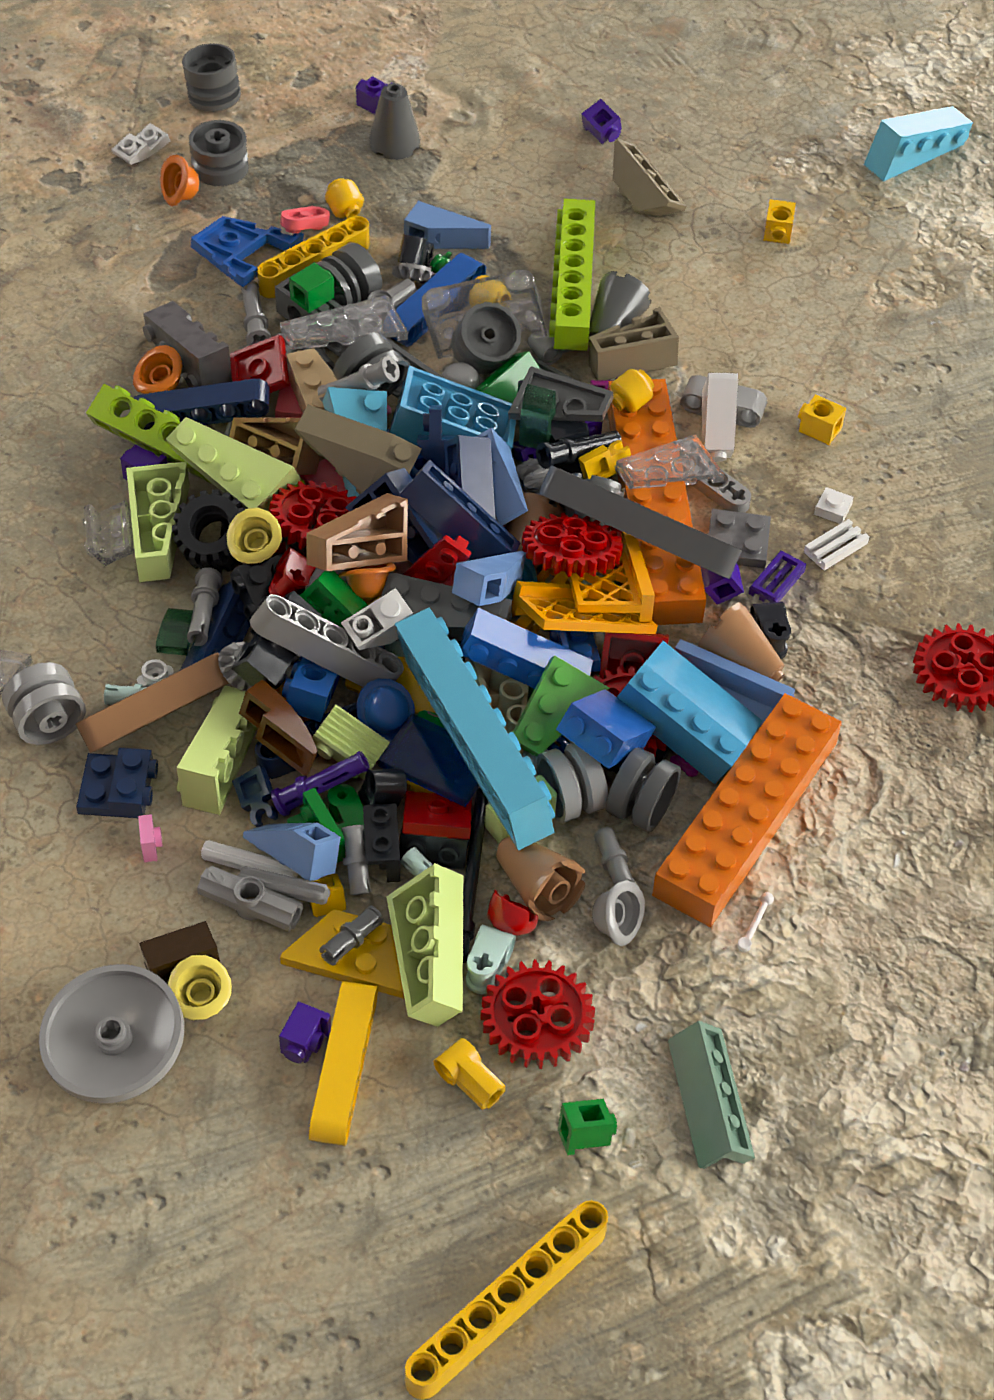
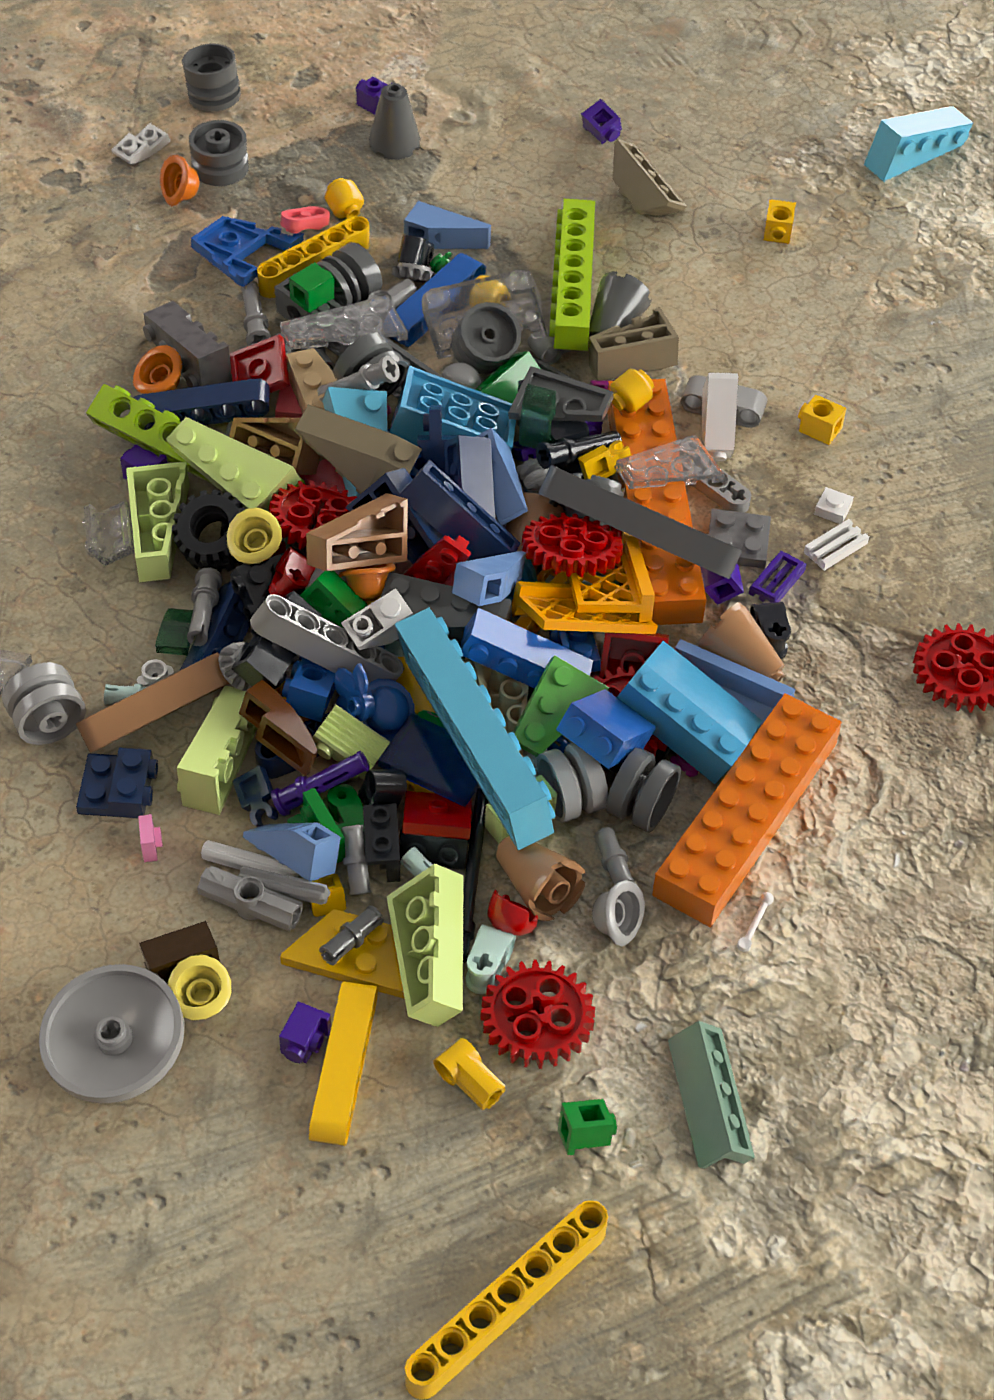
(353, 692): none -> blue plate

